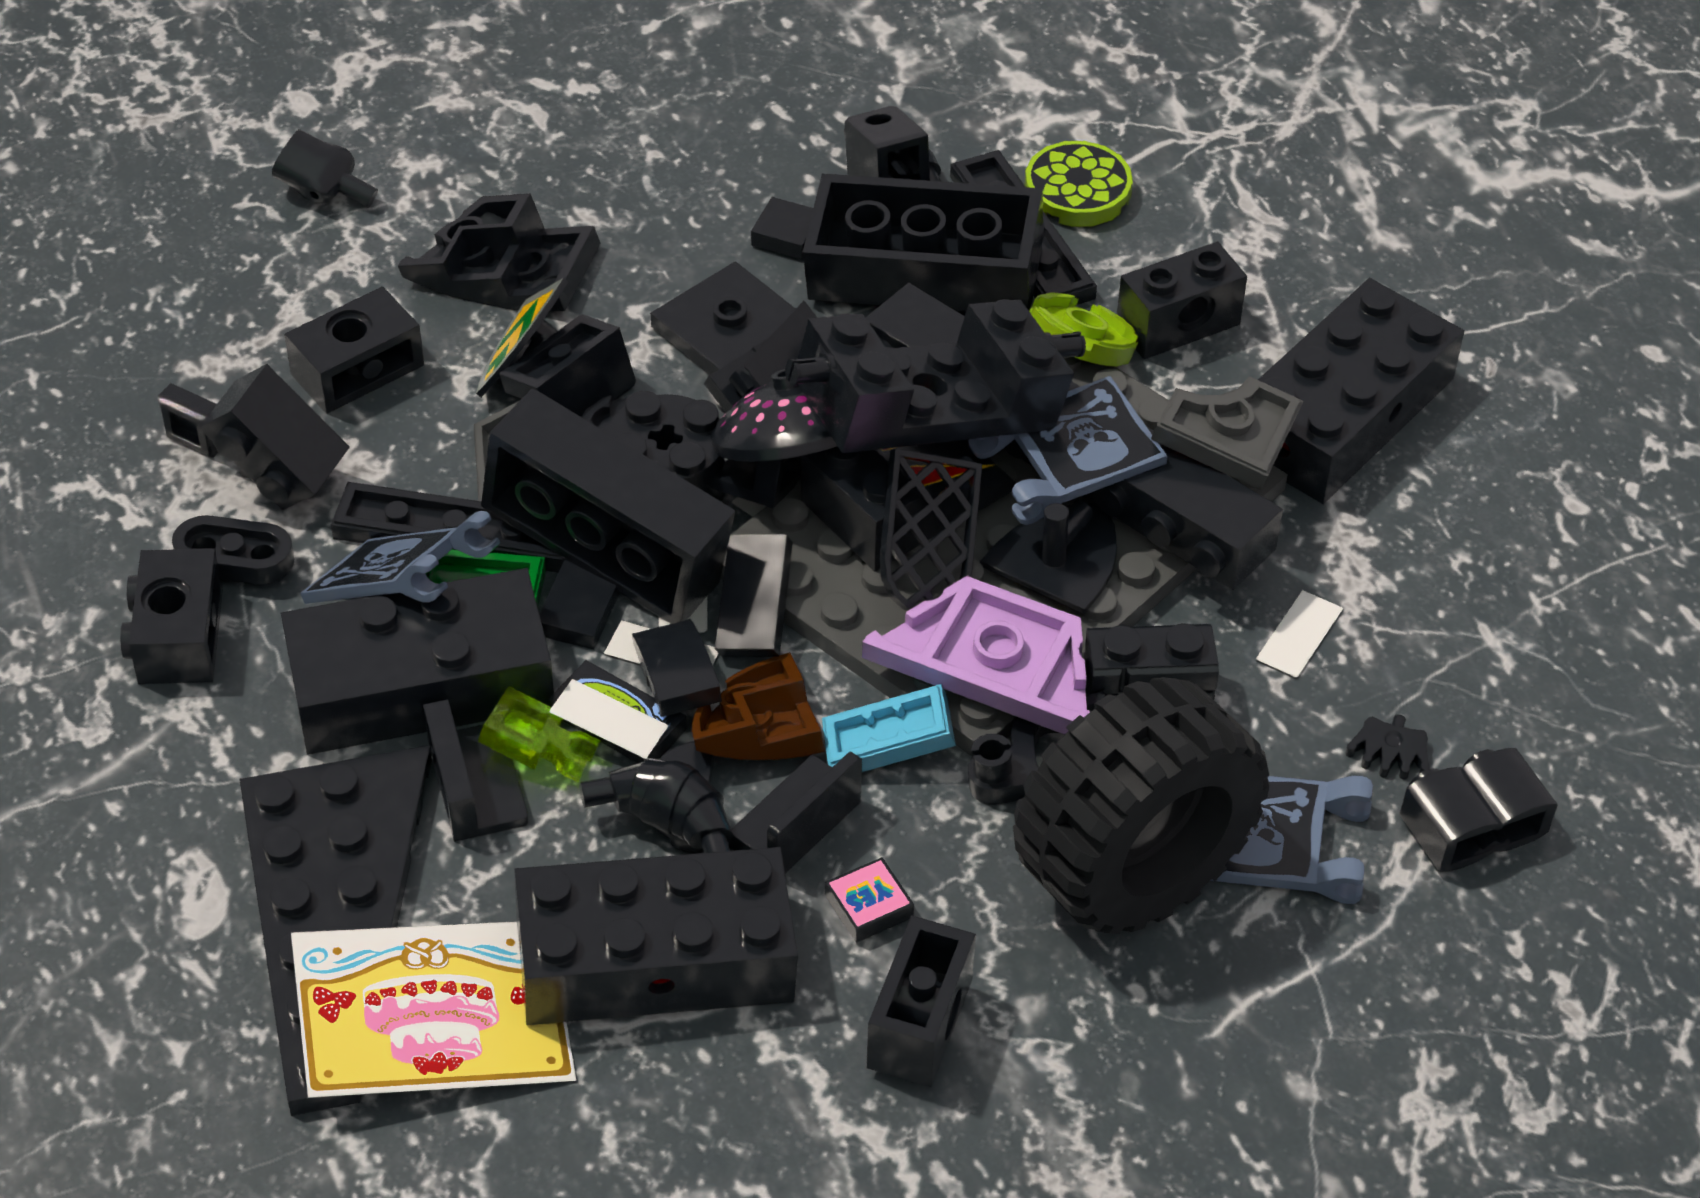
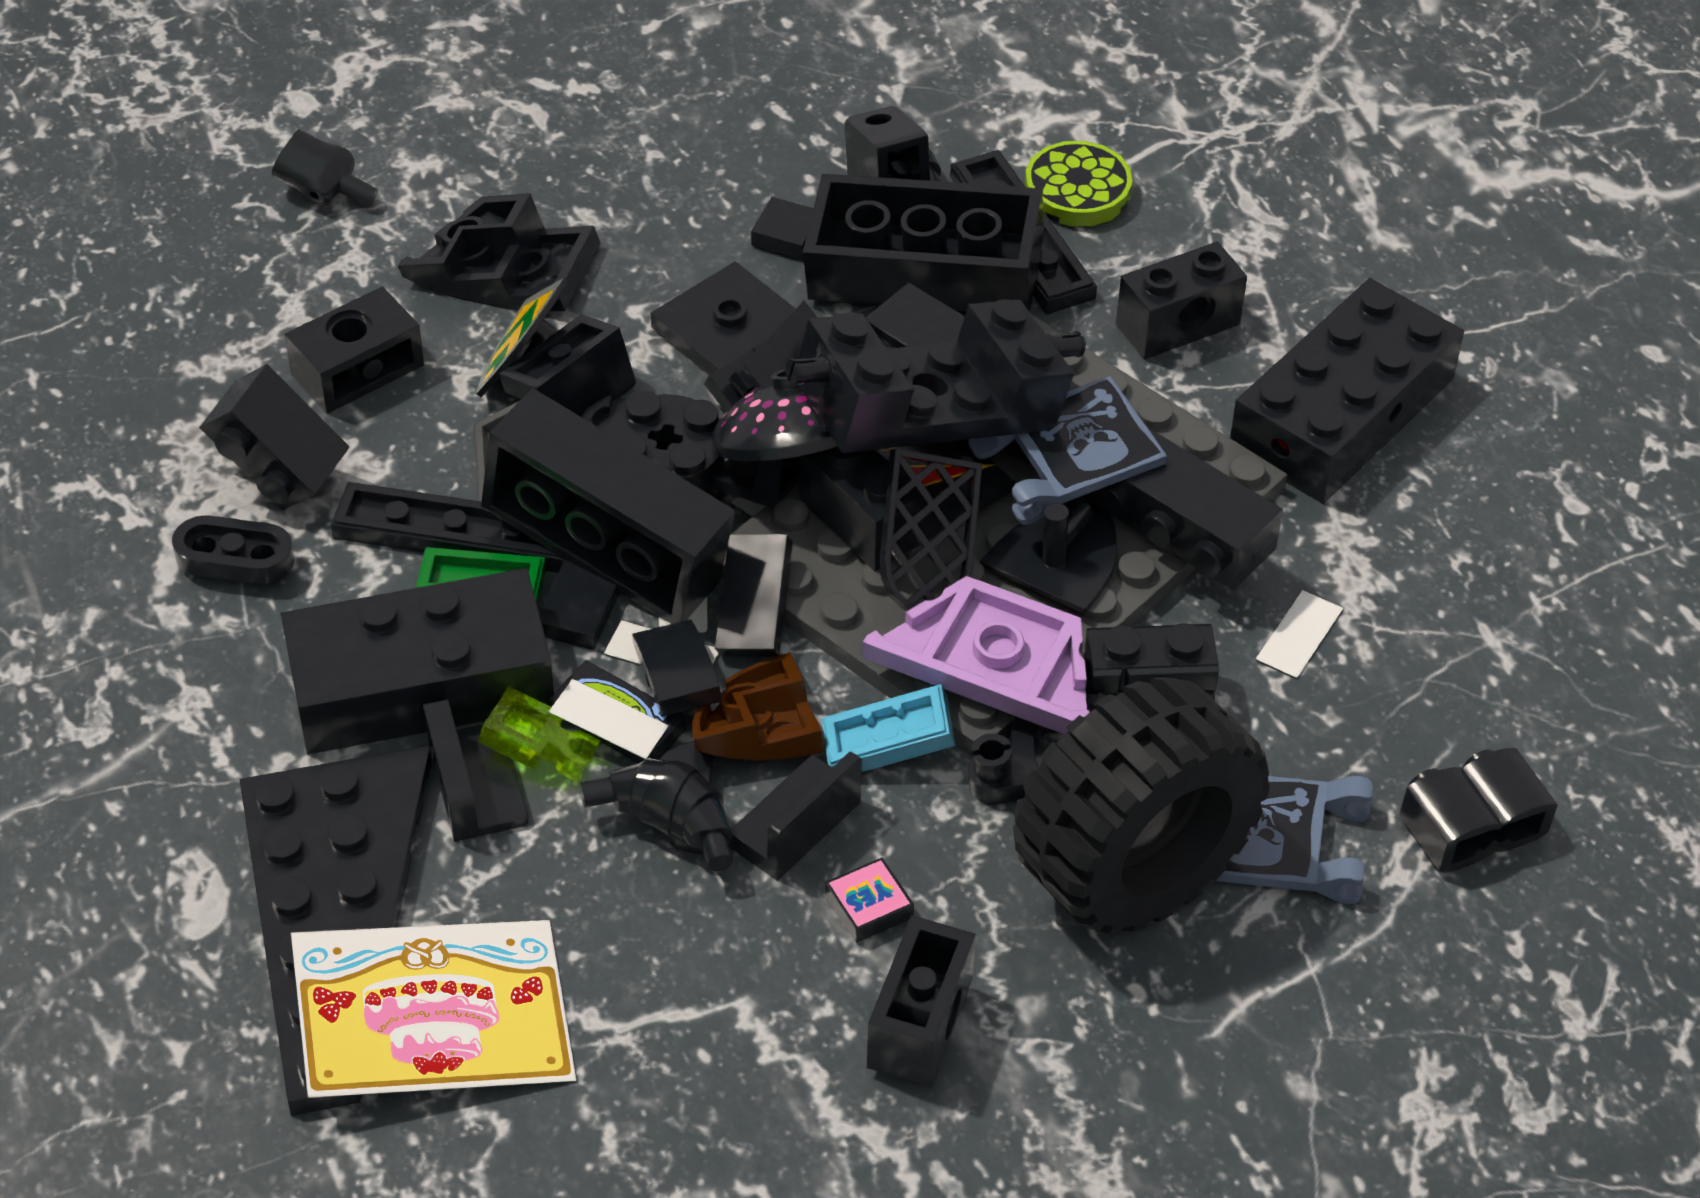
(173, 616): black brick -> none
(182, 417): black tile -> none
(400, 563): sand blue flag -> none
(655, 935): black brick -> none
(1106, 334): lime tile -> none
(1232, 430): dark grey tile -> none
(1392, 744): black piece -> none

